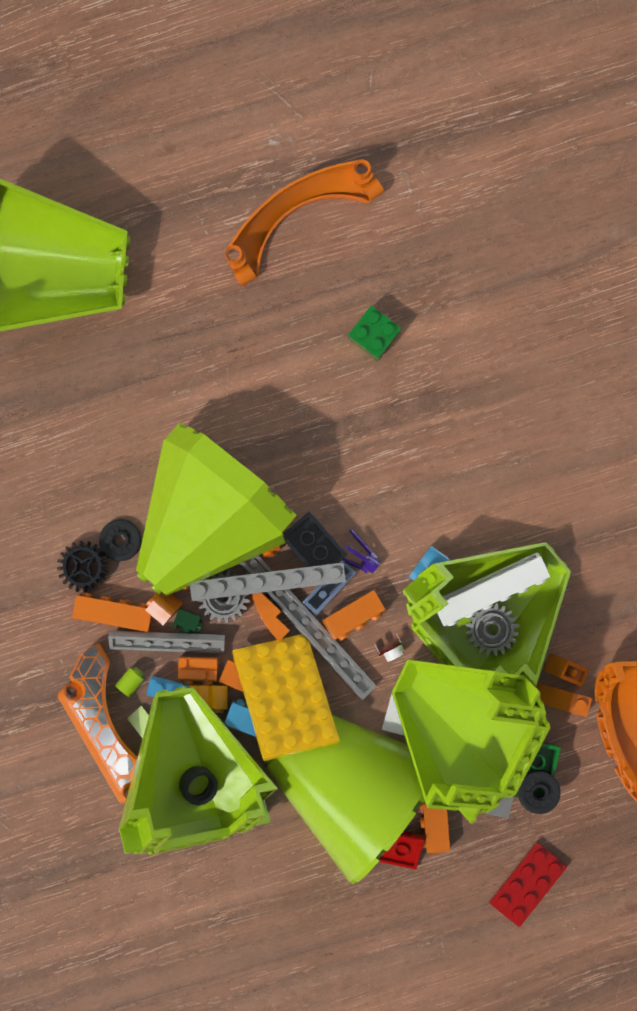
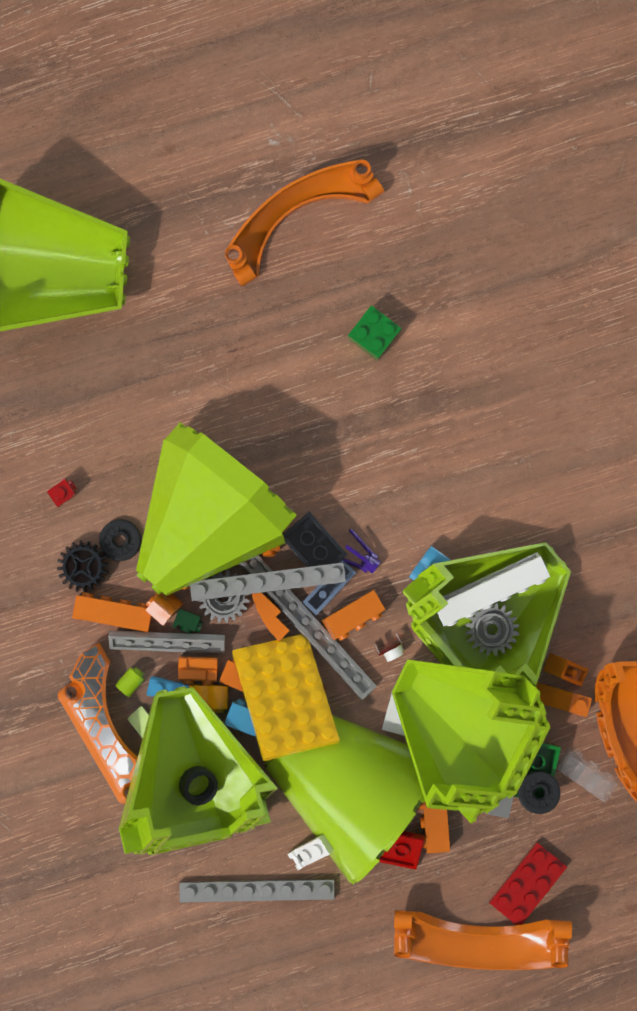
(62, 492): none -> red bracket
(257, 890): none -> light grey plate
(310, 851): none -> white plate
(452, 944): none -> orange panel
(587, 774): none -> clear brick

